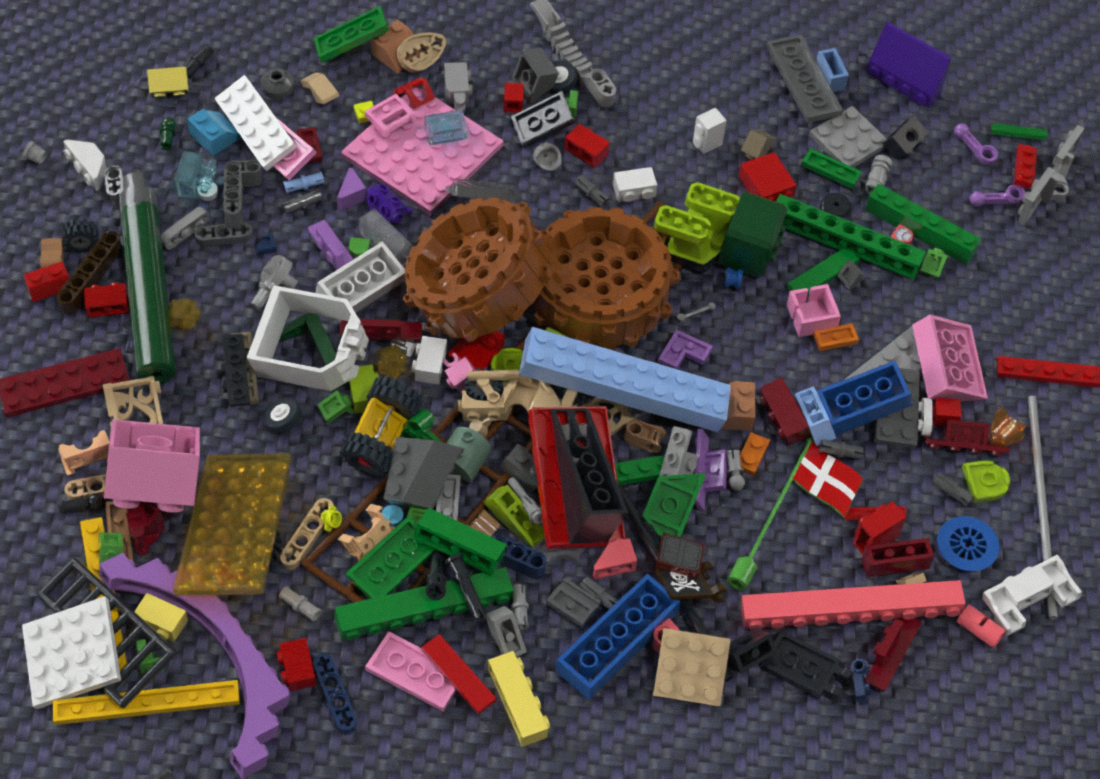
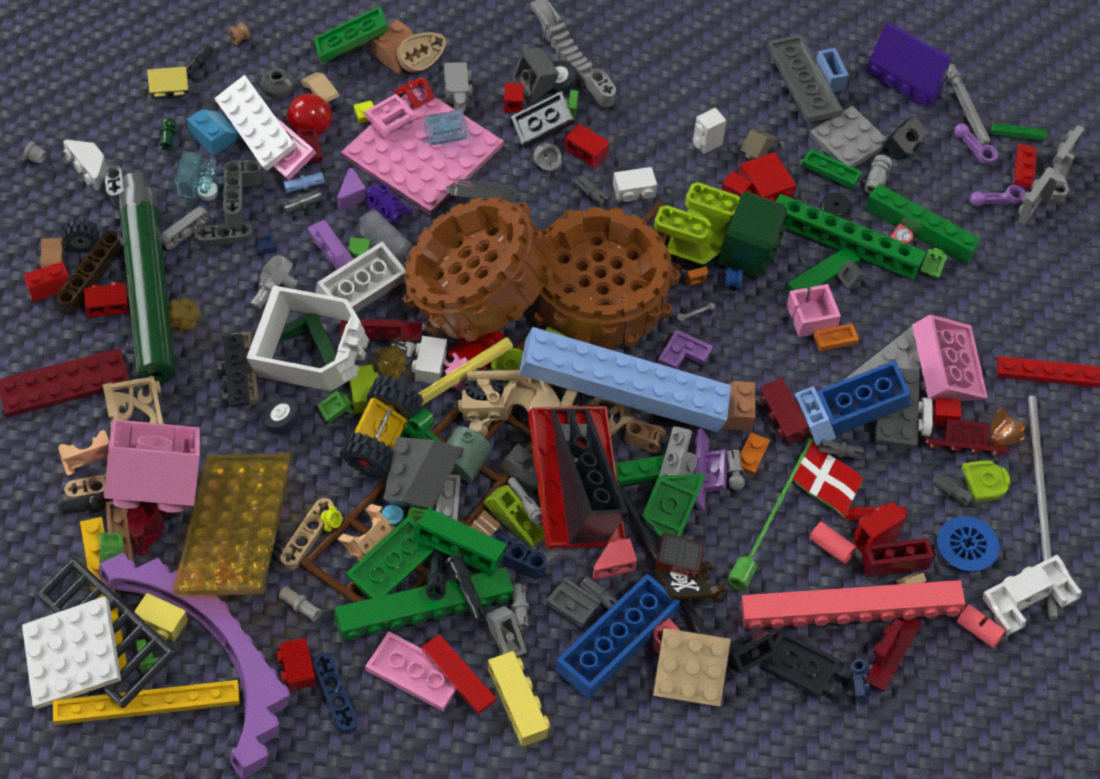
(239, 33): none -> medium nougat wheel
(309, 112): none -> red piece
(461, 372): none -> light yellow axle
(696, 276): none -> orange tile
(736, 184): none -> red brick
(833, 542): none -> coral pin
(955, 80): none -> light grey axle

